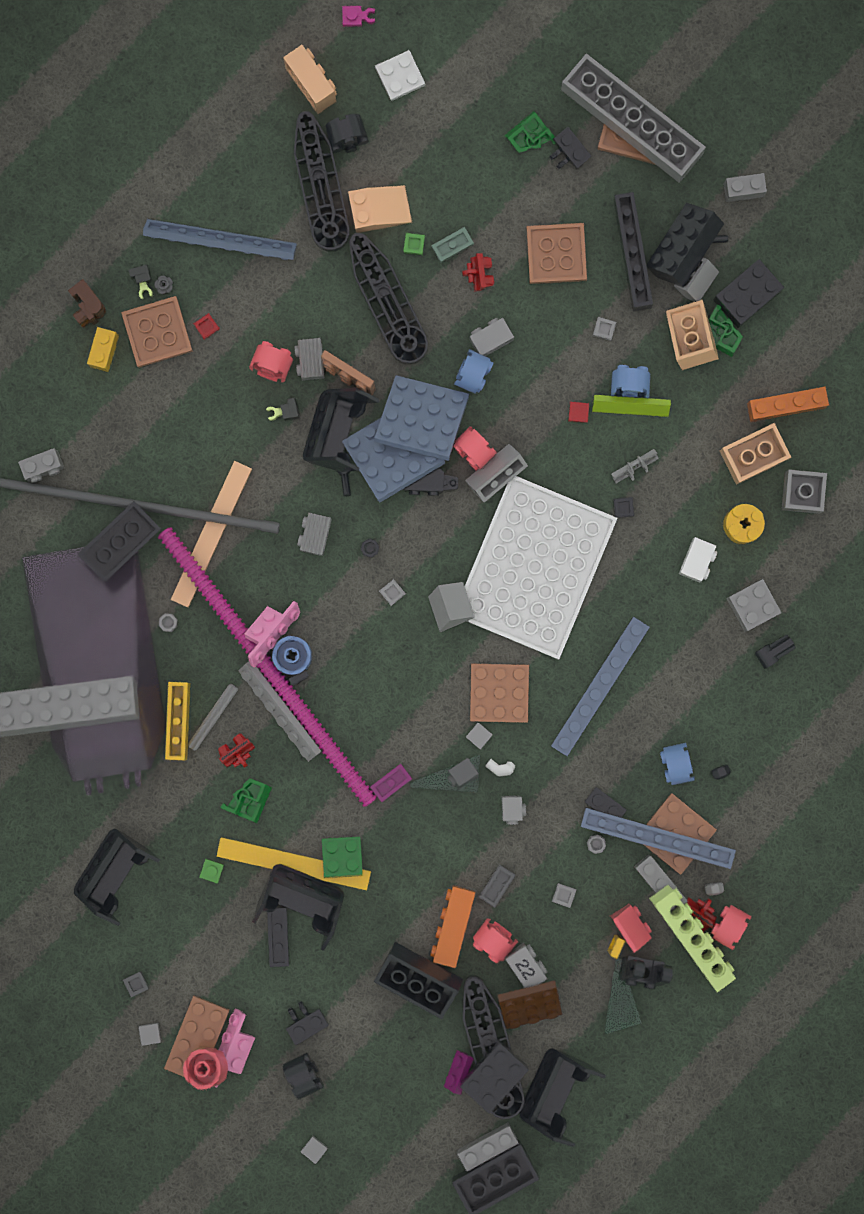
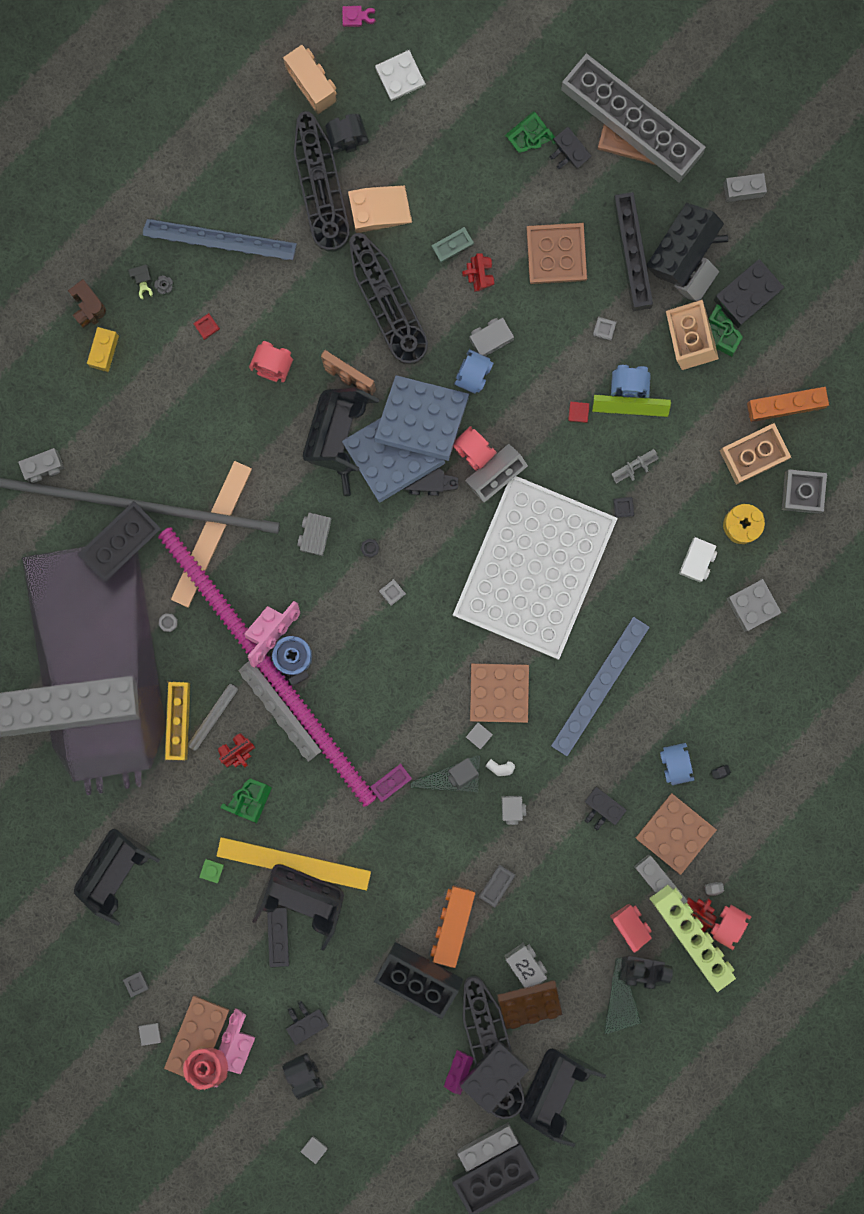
(157, 331): nougat plate -> none
(289, 411): pearl dark grey piece -> none
(310, 359): light grey brick -> none
(342, 857): green plate -> none
(414, 244): bright green plate -> none
(450, 605): light grey slope -> none
(494, 940): coral brick -> none
(564, 895): light grey tile -> none
(596, 844): light grey tile -> none
(616, 946): yellow tile -> none
(658, 838): sand blue plate -> none
(771, 653): black piece -> none

